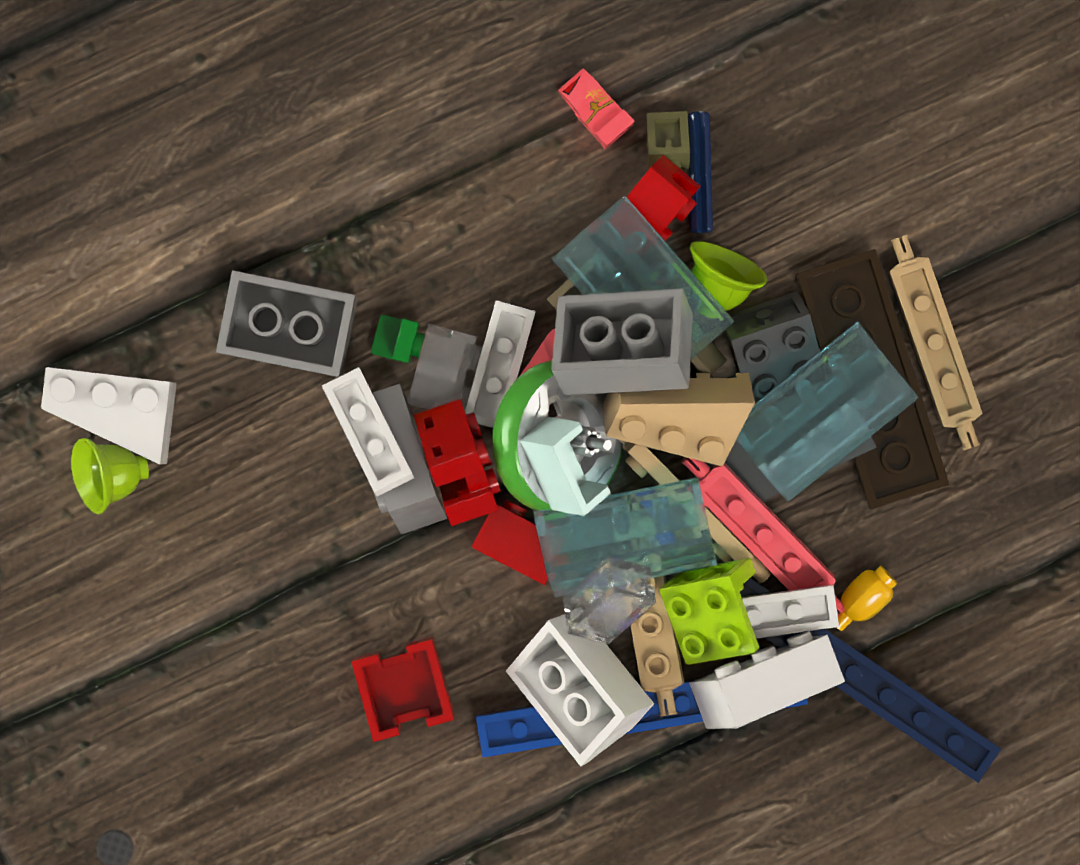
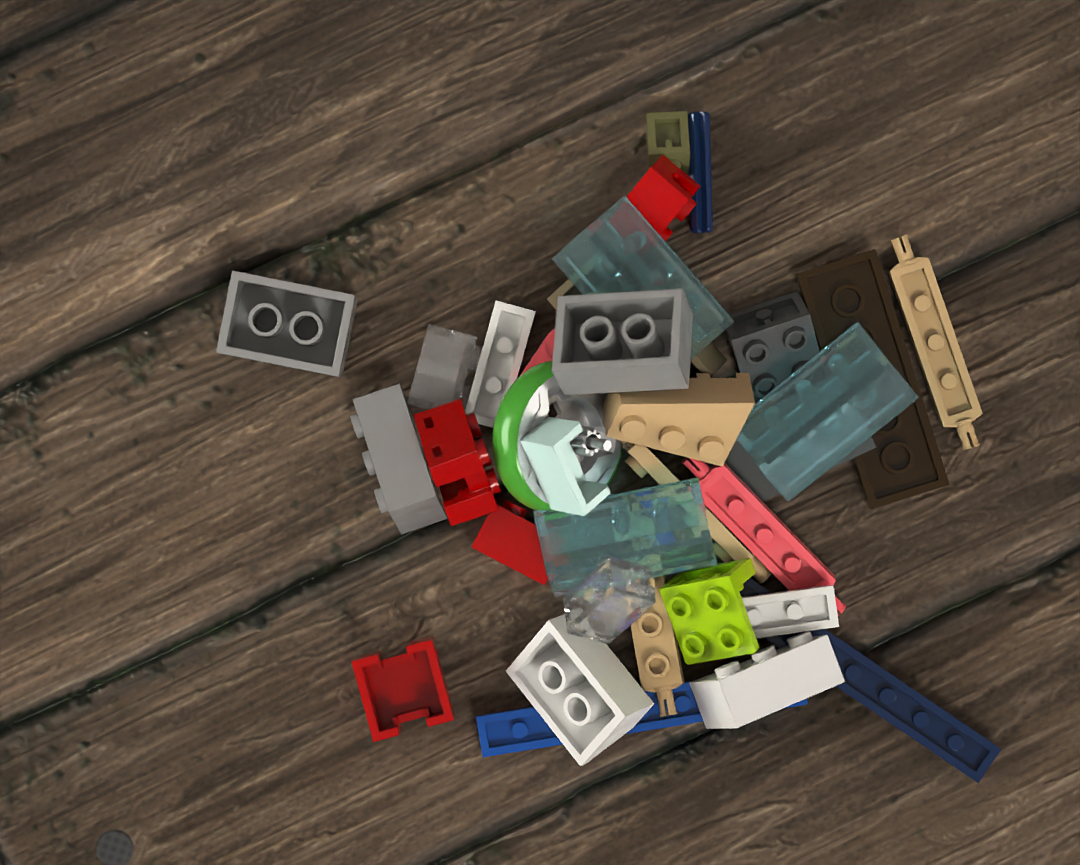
(105, 473): lime hat -> none
(118, 408): white wedge -> none
(368, 432): white plate -> none
(397, 339): green bracket -> none
(595, 108): coral leg -> none
(725, 273): lime hat -> none
(866, 596): yellow plant -> none

